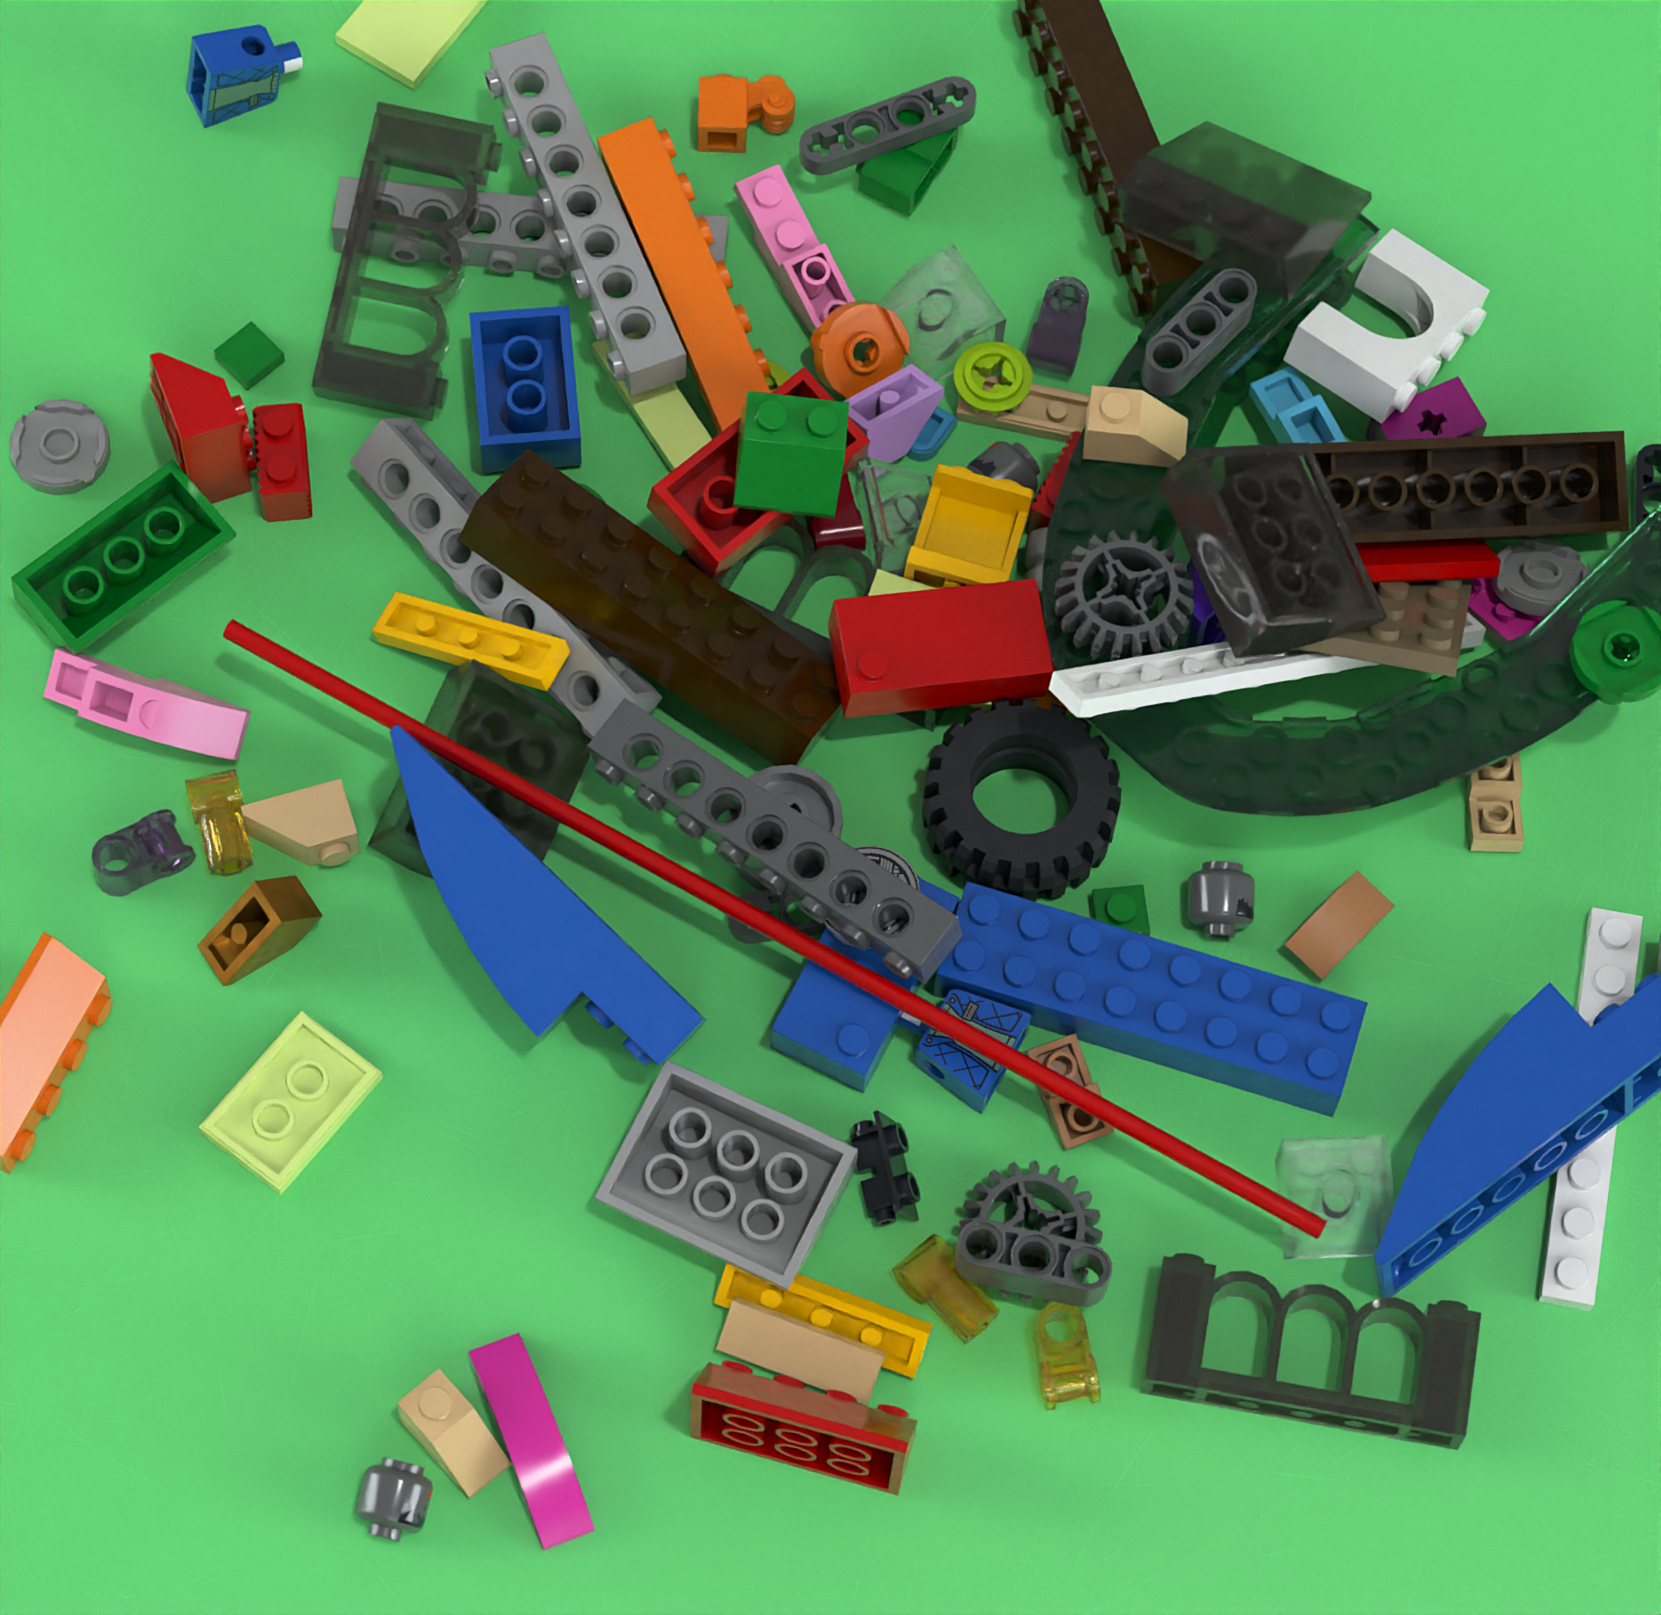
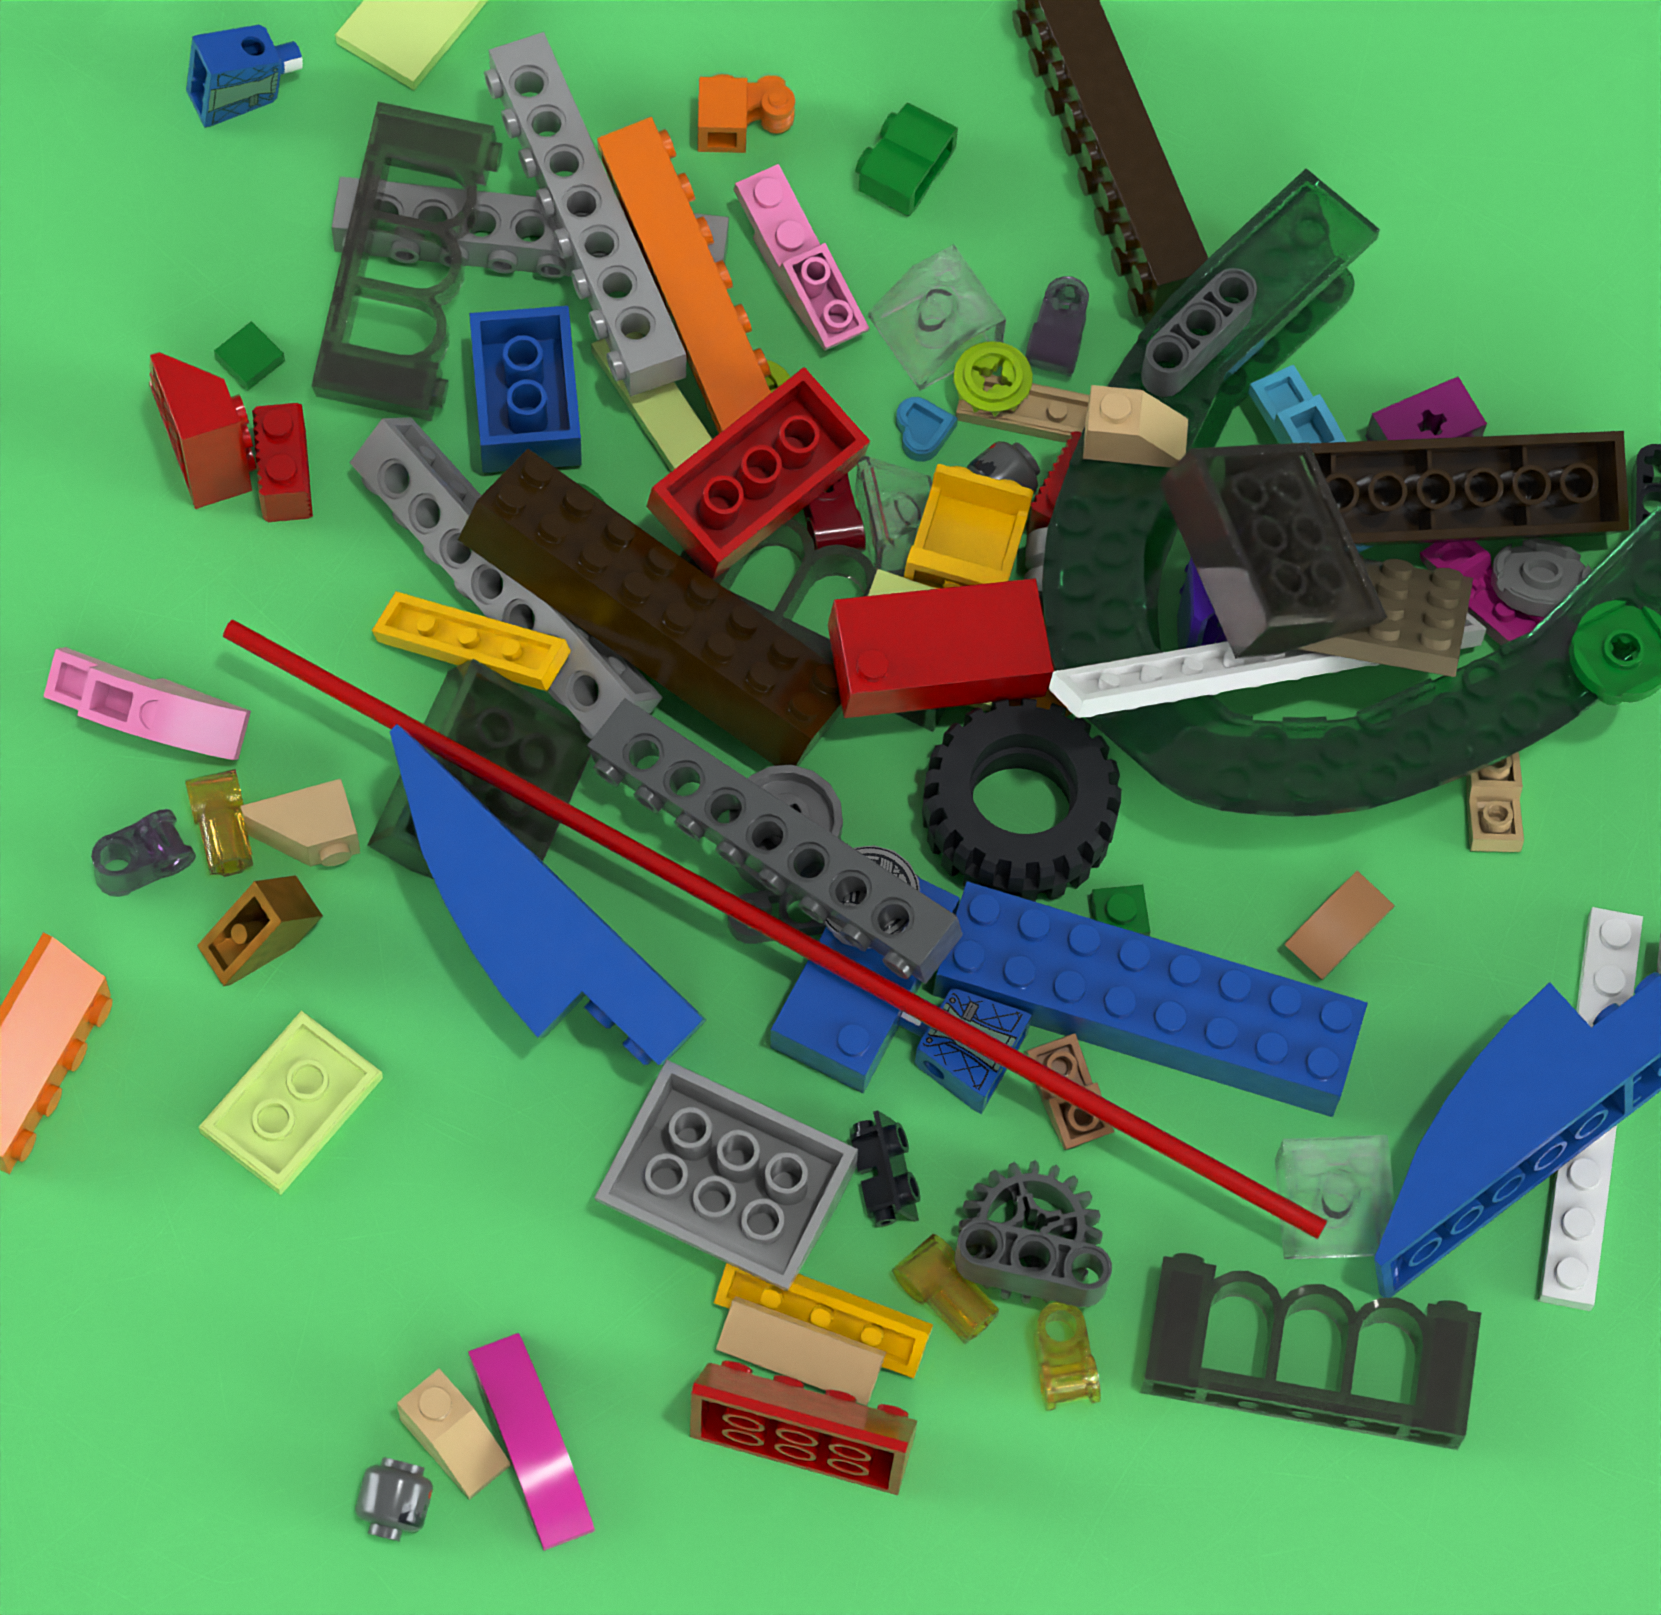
(60, 447): light grey tile -> none
(120, 559): green slope -> none
(790, 454): green slope -> none
(839, 334): orange plate -> none
(884, 119): dark grey beam -> none
(895, 411): lavender slope -> none
(1134, 573): dark grey gear -> none
(1221, 899): dark grey head -> none
(1239, 206): clear smoke slope -> none
(1383, 371): white arch -> none
(1429, 561): red tile -> none

